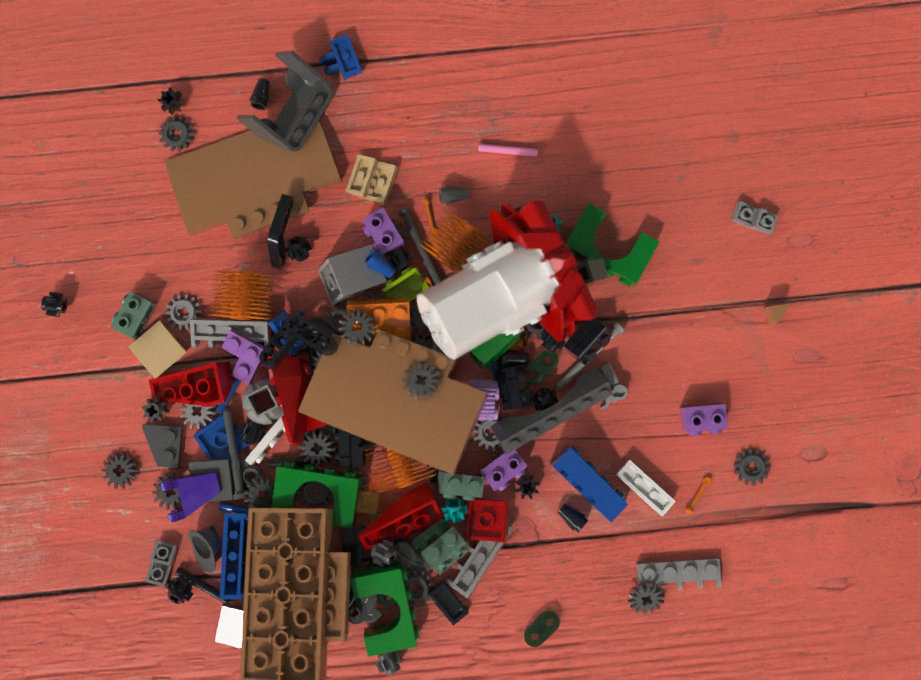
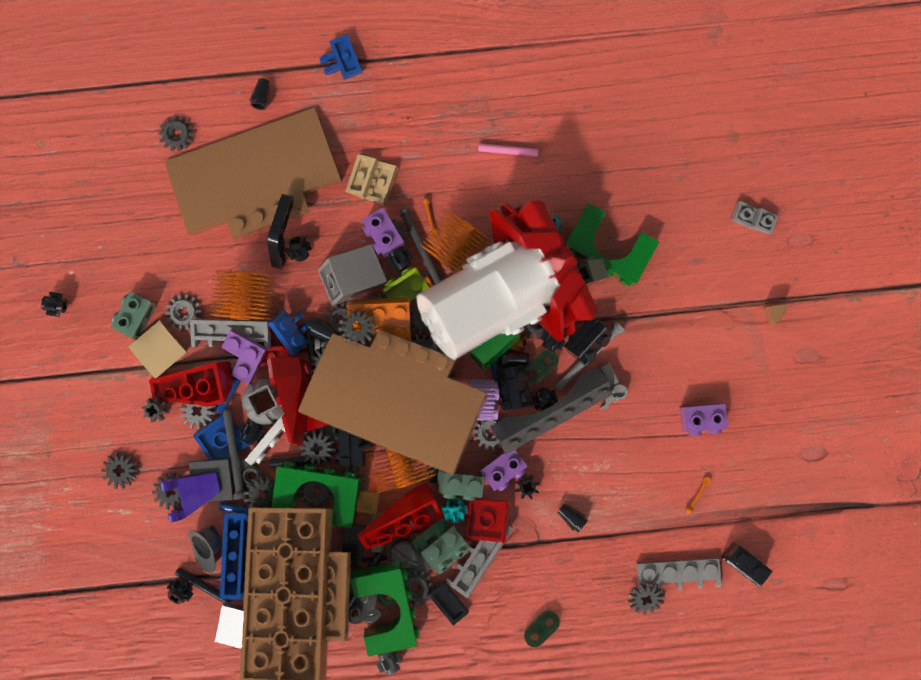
(162, 563): light grey slope -> none
(165, 444): dark grey wing -> none
(175, 105): black gear -> none
(293, 335): black beam -> none
(301, 111): dark grey windscreen -> none
(379, 263): blue cone -> none
(384, 553): dark grey gear -> none
(419, 389): dark grey gear -> none
(452, 194): dark grey cone -> none
(589, 483): blue wedge -> none
(645, 488): white plate -> none
(744, 471): dark grey gear -> none
(746, 564): none -> black brick

